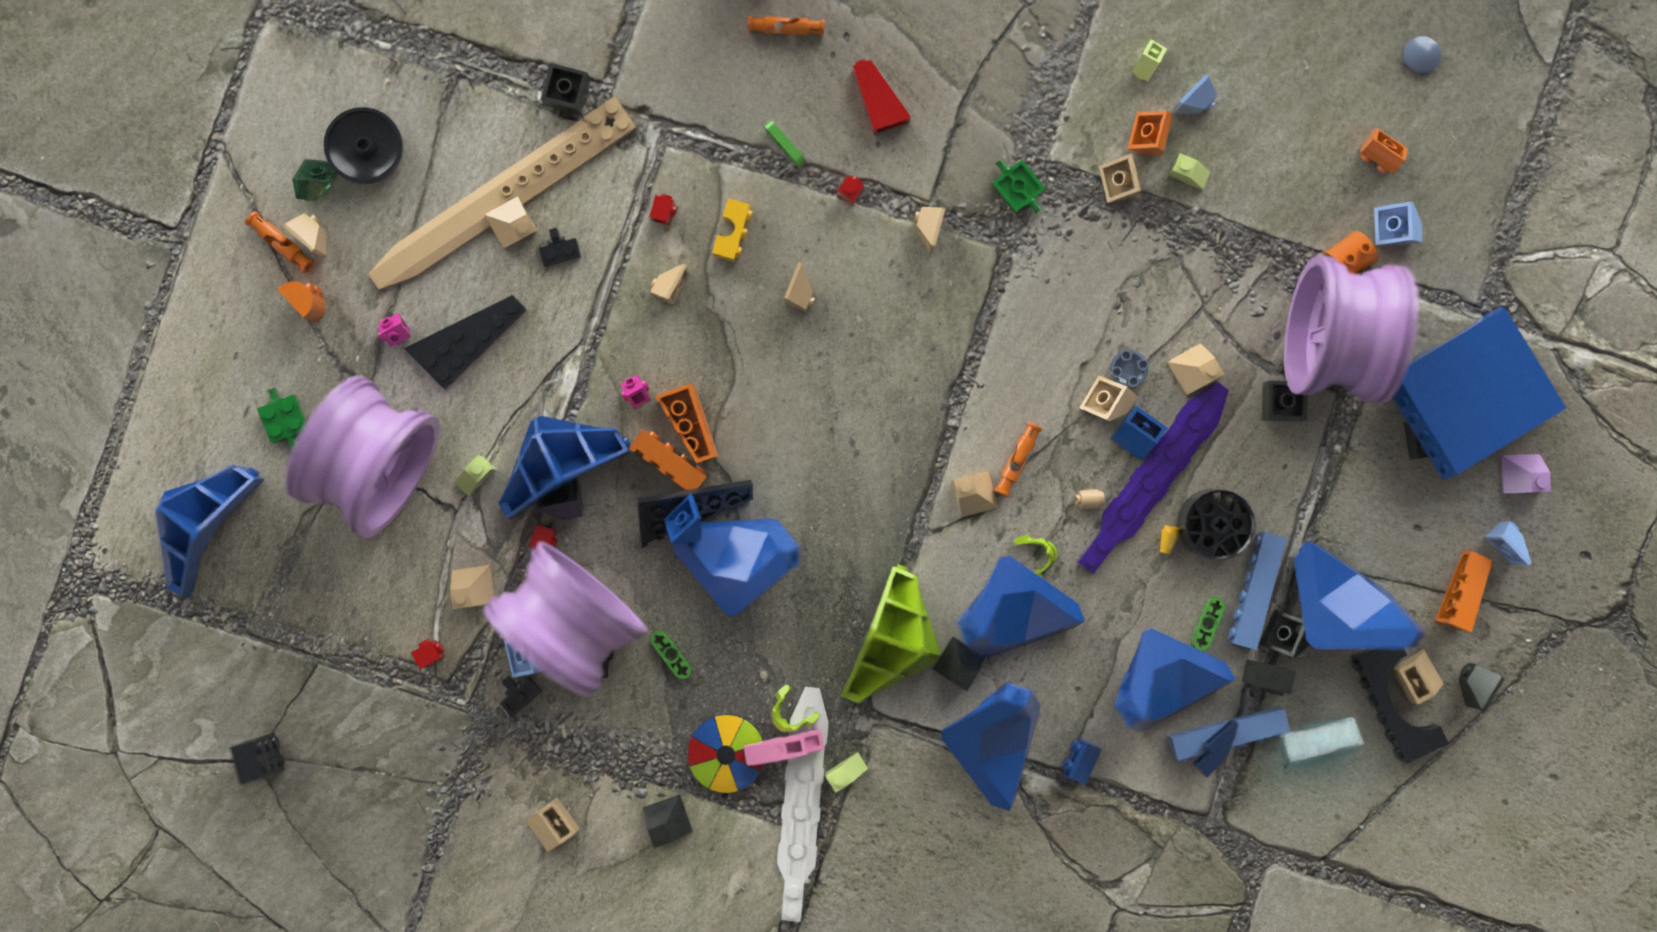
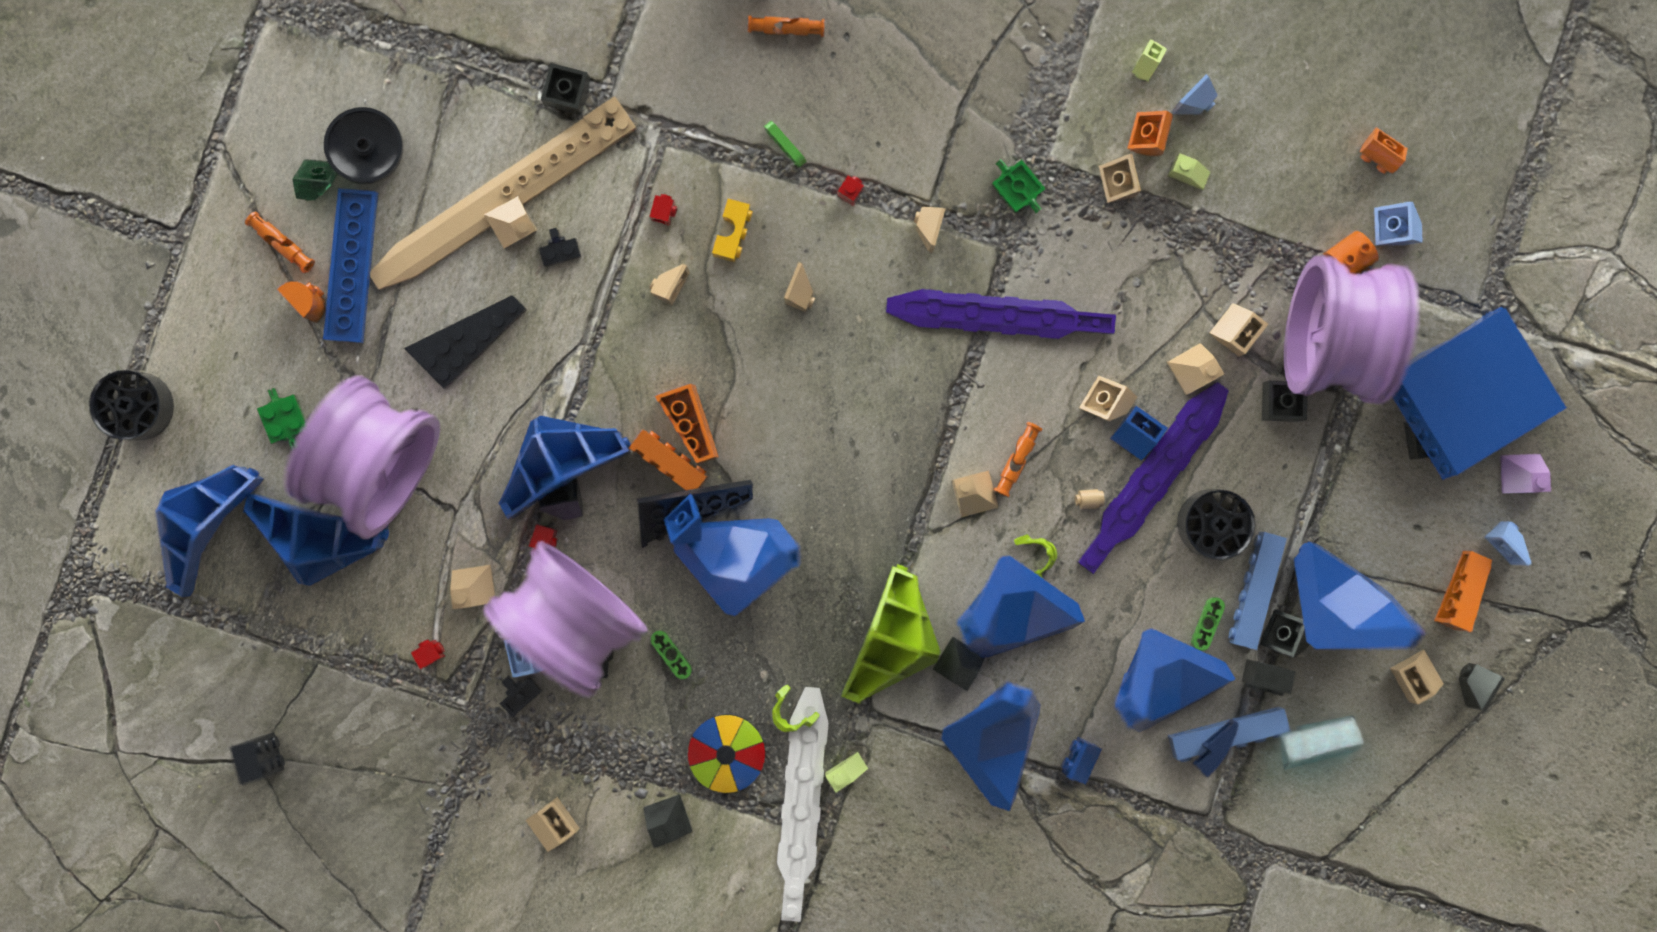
(131, 405): none -> black wheel
(309, 232): tan slope -> none
(309, 540): none -> blue panel
(350, 265): none -> blue plate
(393, 330): dark pink brick -> none
(474, 475): yellowish green slope -> none
(635, 391): dark pink brick -> none
(783, 748): bright pink slope -> none
(879, 100): red slope -> none
(996, 314): none -> dark purple plate
(1129, 368): sand blue dish -> none
(1169, 537): yellow cone -> none
(1238, 329): none -> tan slope
(1408, 740): black arch -> none
(1421, 55): sand blue dish -> none

